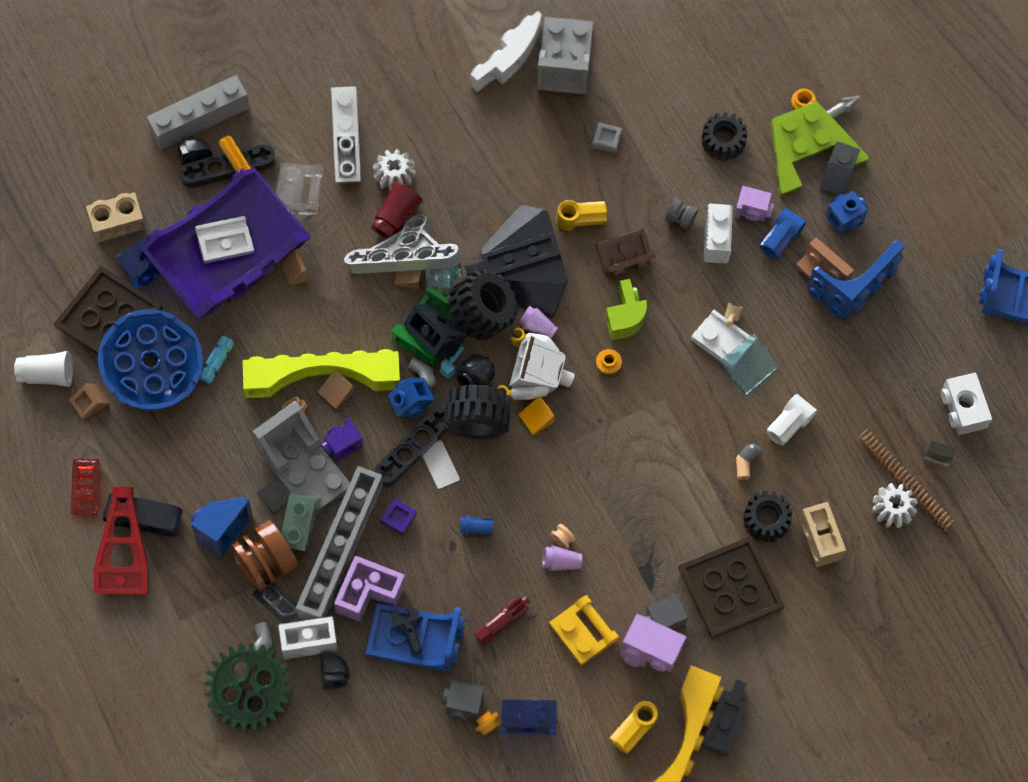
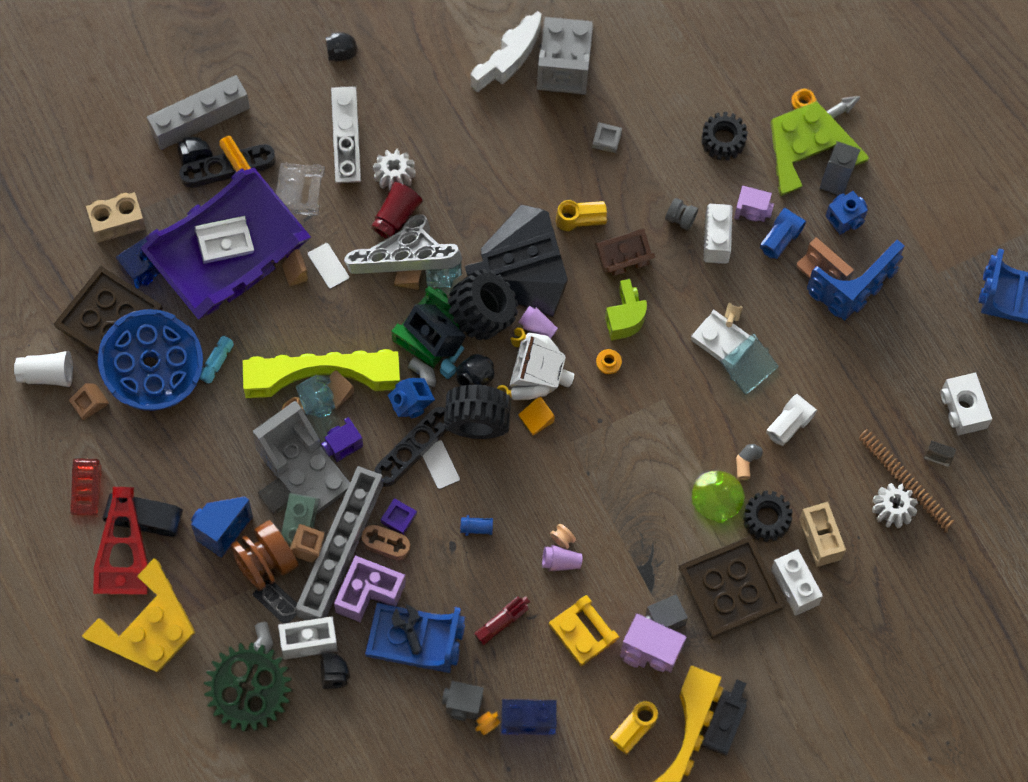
(156, 631): none -> yellow wing
(307, 543): none -> medium nougat slope
(316, 396): none -> clear light blue brick
(328, 265): none -> white sticker
(341, 46): none -> black piece
(384, 548): none -> medium nougat beam
(717, 496): none -> clear neon green dish
(796, 582): none -> white brick

